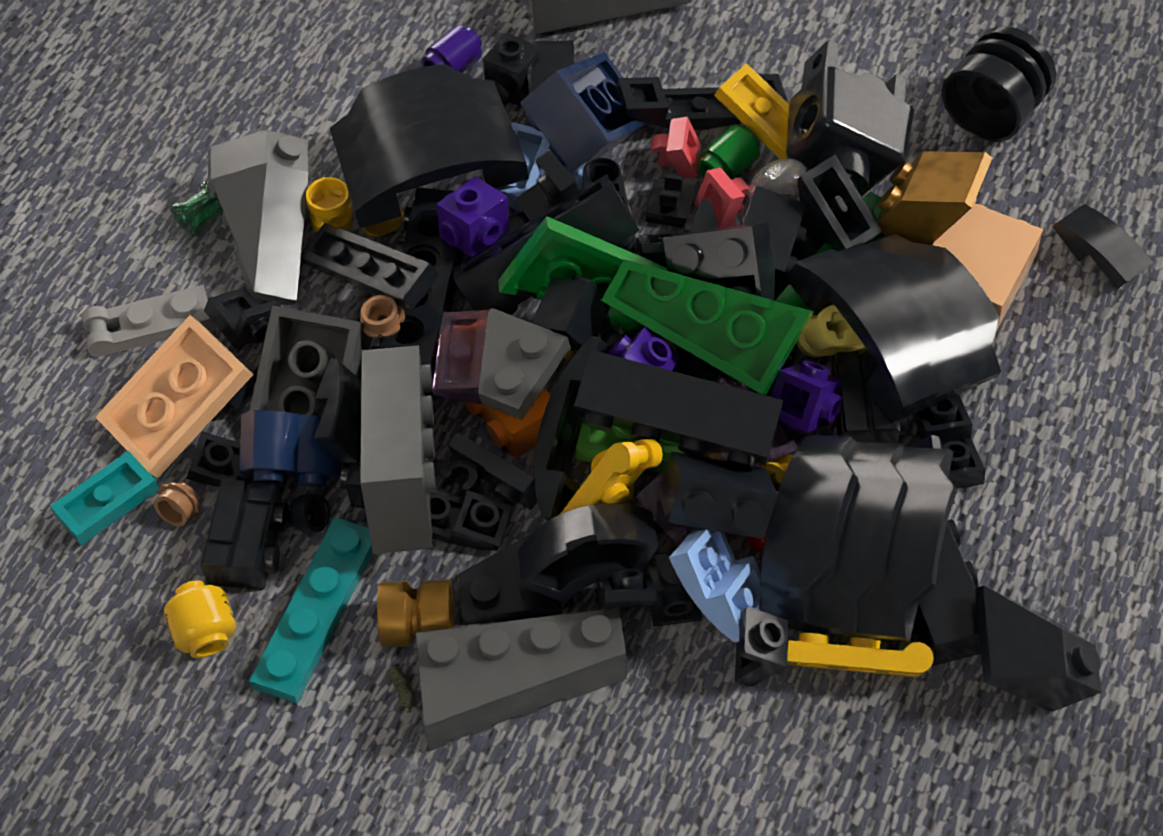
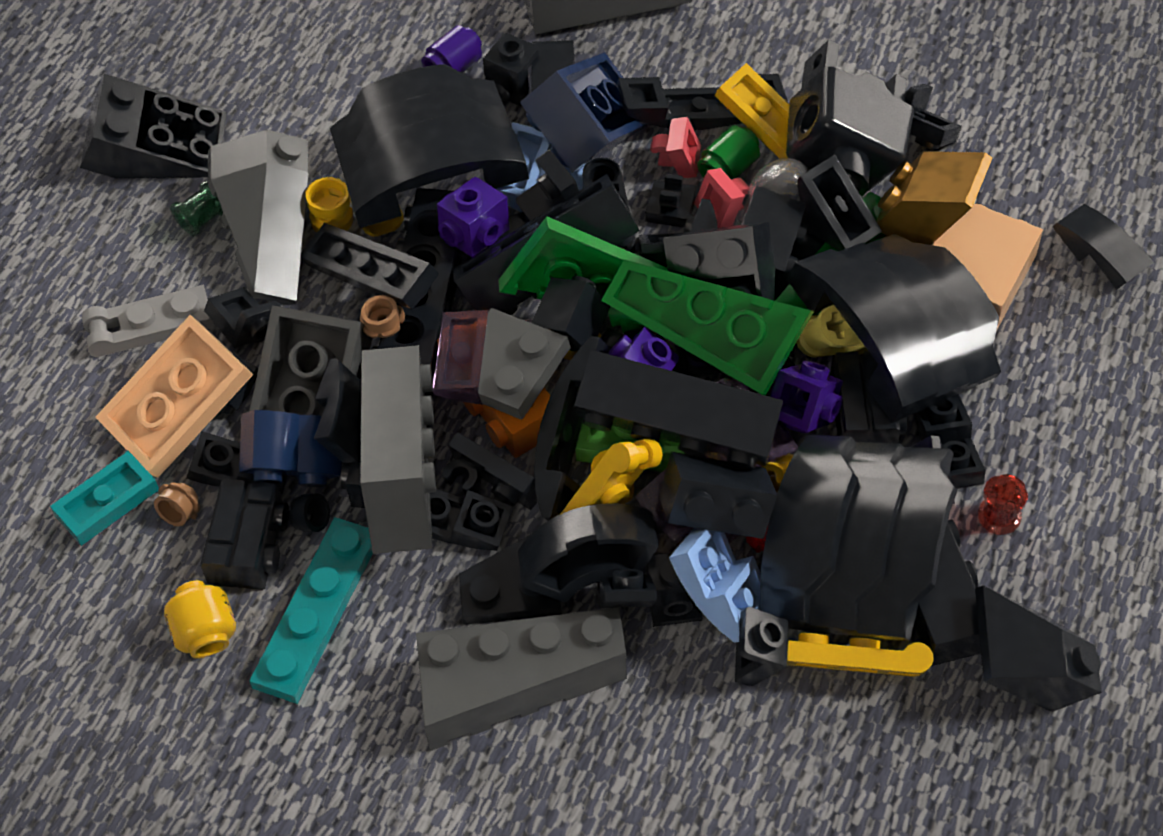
(148, 133): none -> black slope
(399, 688): olive leg -> none
(412, 611): pearl gold wheel -> none
(928, 128): none -> black bracket
(999, 83): black wheel -> none
(1003, 504): none -> clear red bush

